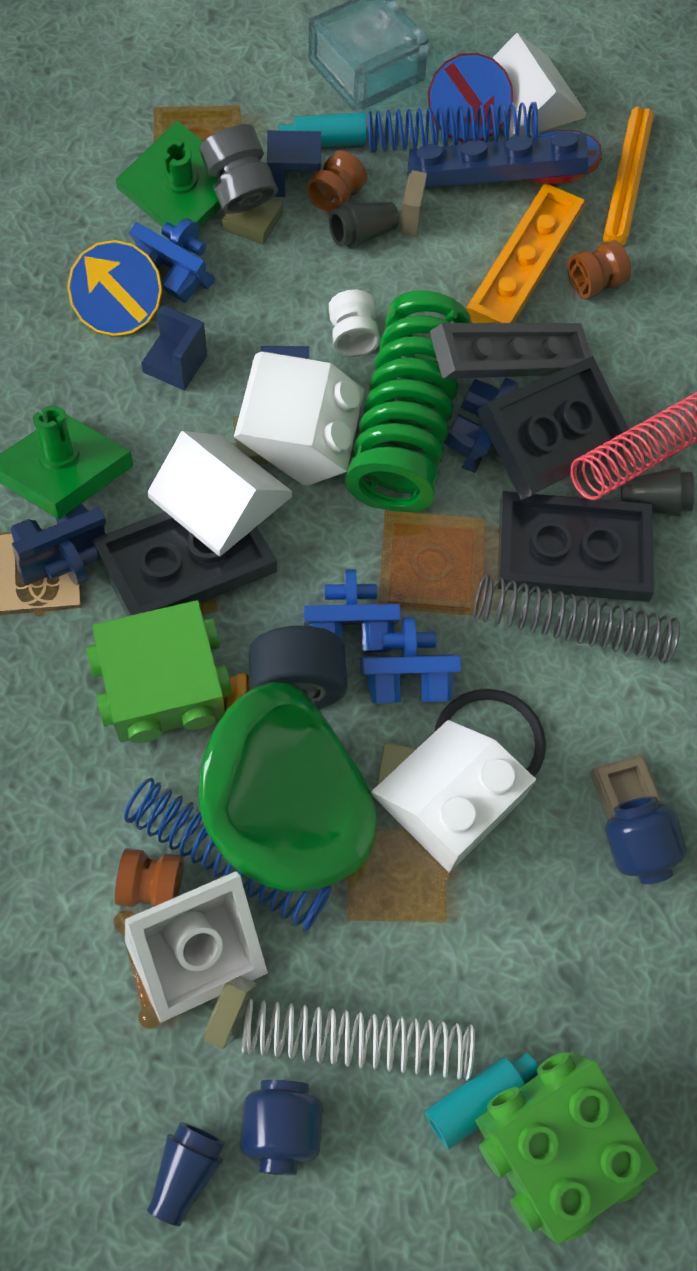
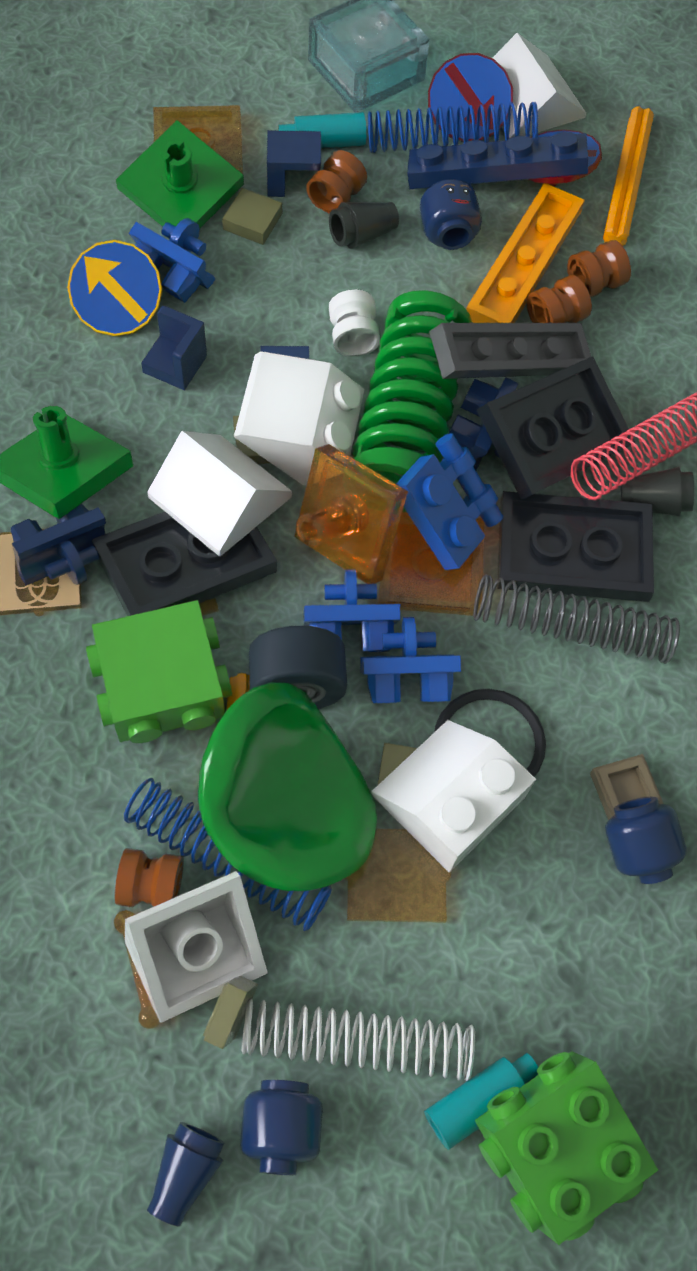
(235, 160): dark grey wheel -> none
(350, 513): none -> clear orange tile
(413, 203): dark tan tile -> none
(437, 507): none -> blue plate
(450, 214): none -> dark blue head
(563, 303): none -> dark orange wheel

